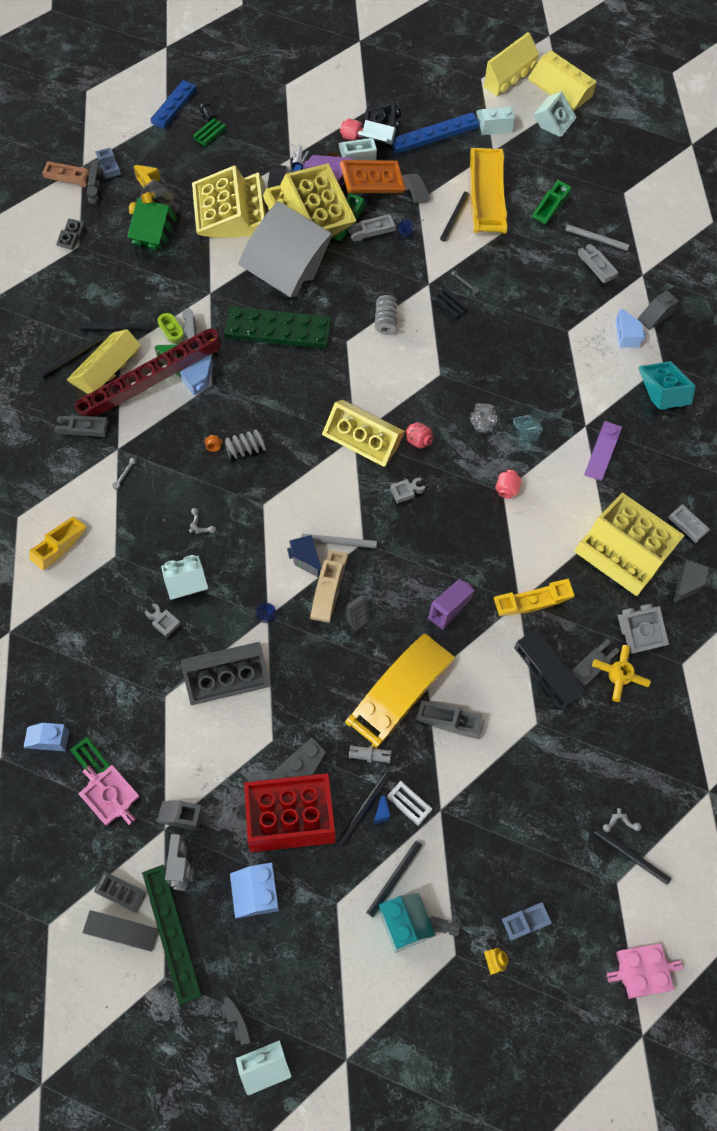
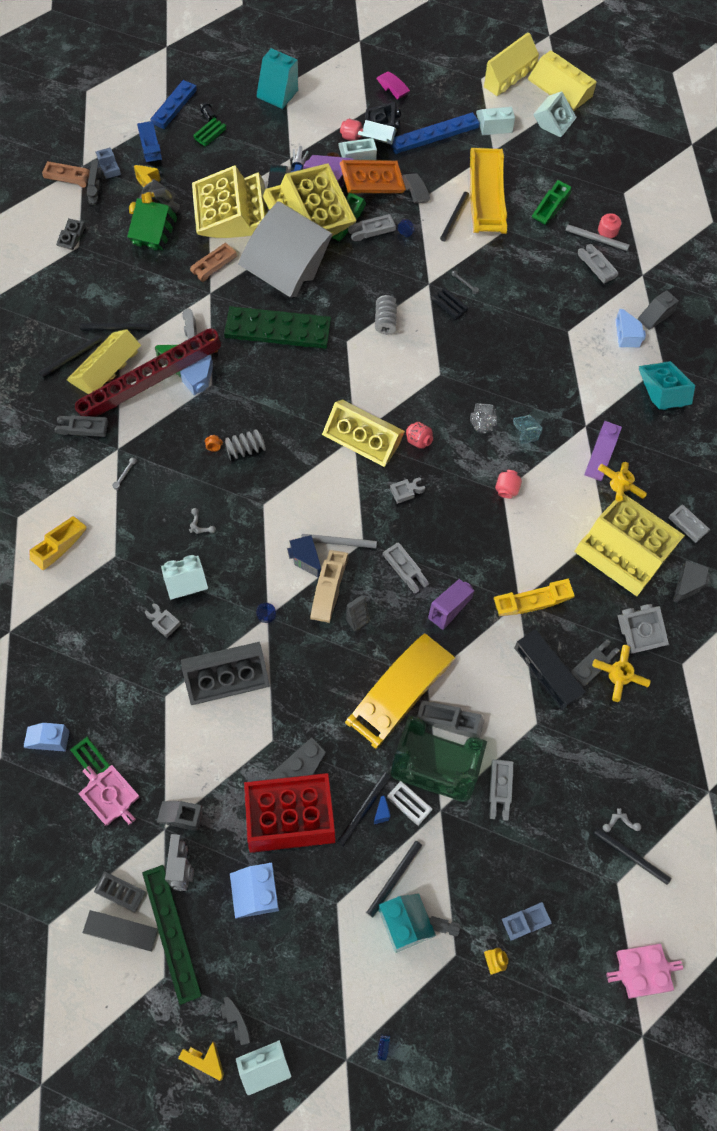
(149, 141): none -> blue arch
(173, 330): lime plate -> none
(210, 1064): none -> yellow slope
(213, 261): none -> nougat plate
(278, 78): none -> teal slope
(370, 754): light grey pin -> none
(383, 1047): none -> clear blue tile
(392, 82): none -> dark pink slope
(405, 566): none -> light grey hinge
(437, 762): none -> clear green windscreen
(501, 787): none -> light grey hinge
(609, 225): none -> coral head
(622, 481): none -> yellow bar

